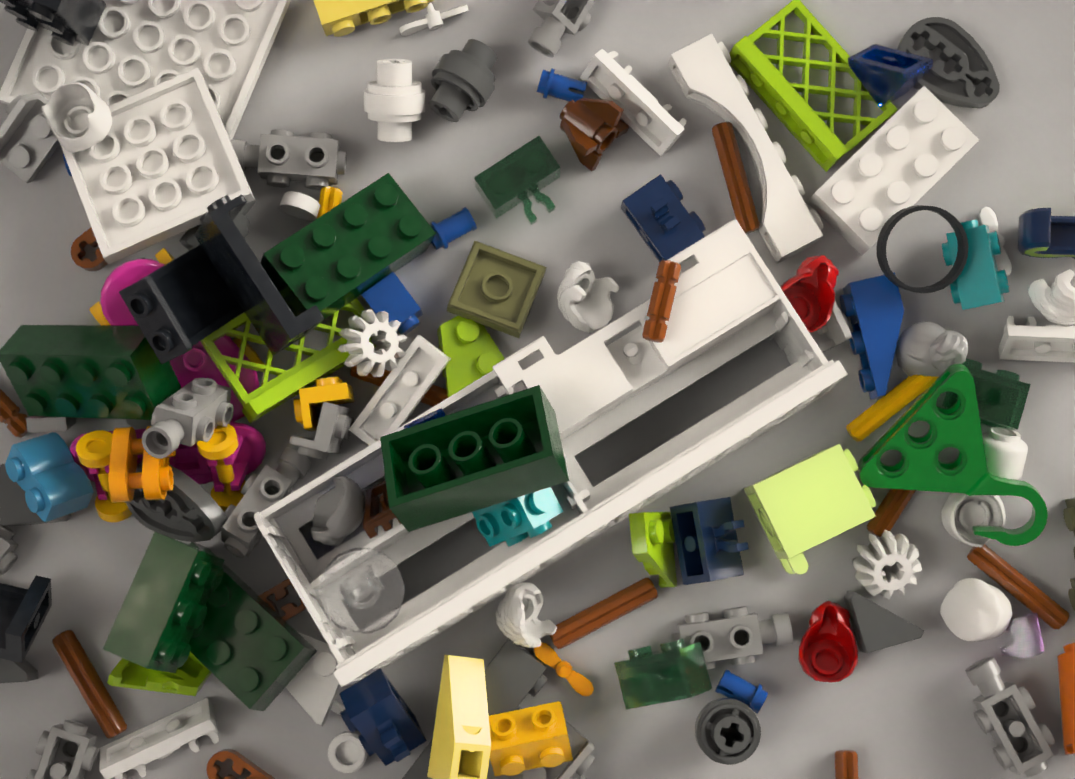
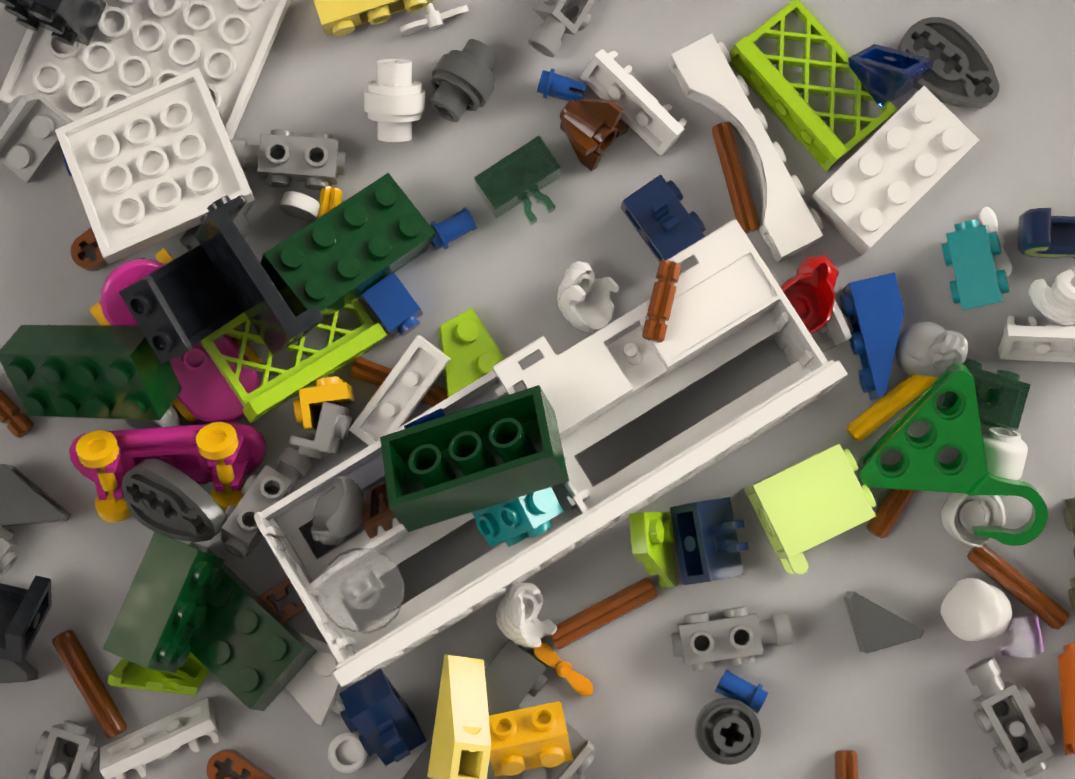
(41, 424): light grey tile -> none
(49, 476): dark azure brick -> none
(77, 116): white hair -> none
(123, 479): light orange brick -> none
(188, 417): light grey brick -> none
(361, 350): white gear -> none
(496, 289): olive tile -> none
(662, 675): clear green brick -> none
(828, 646): red hair -> none
(887, 564): white gear -> none
(958, 266): black tyre -> none

